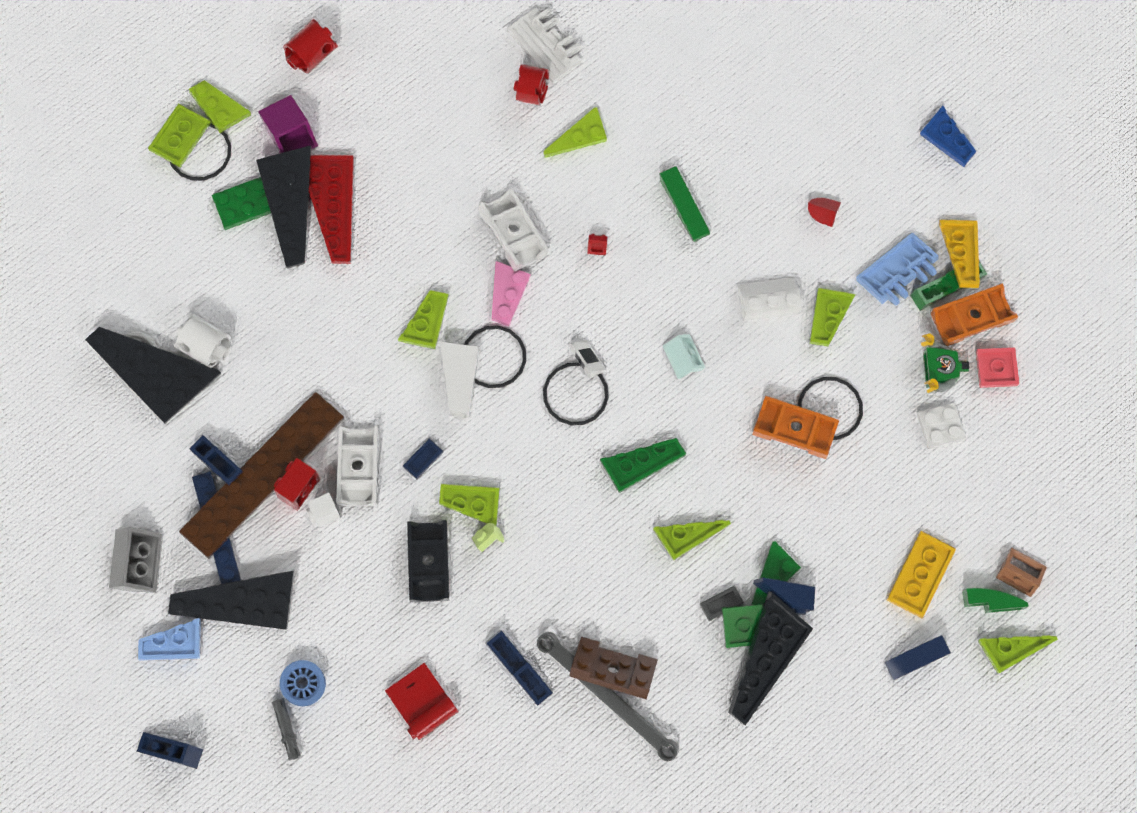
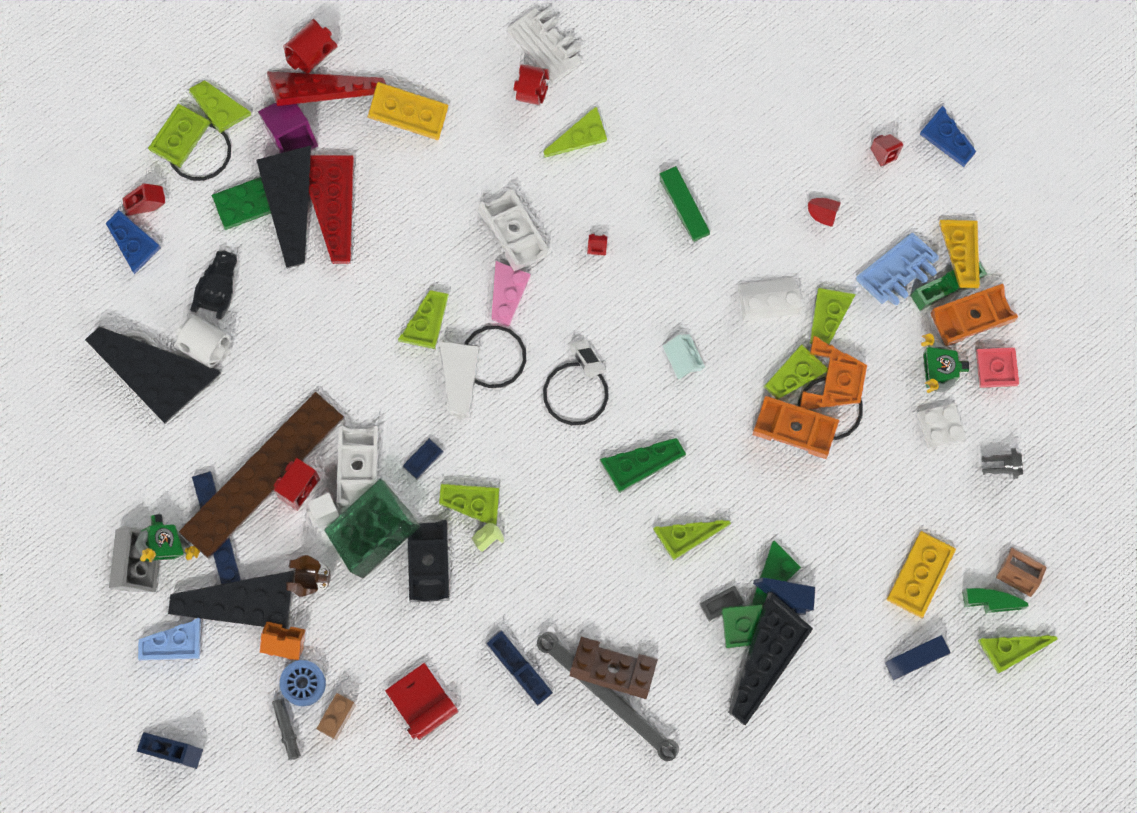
(132, 241): none -> blue wing
(144, 199): none -> red slope
(163, 542): none -> torso
(215, 460): dark blue slope -> none
(216, 286): none -> black animal
(281, 641): none -> orange brick
(306, 88): none -> red wing
(310, 576): none -> reddish brown piece
(336, 716): none -> medium nougat brick
(371, 529): none -> clear green slope
(407, 111): none -> yellow tile
(795, 372): none -> lime wing
(843, 378): none -> orange wing
(886, 149): none -> slope
(1012, 464): none -> dark grey piece

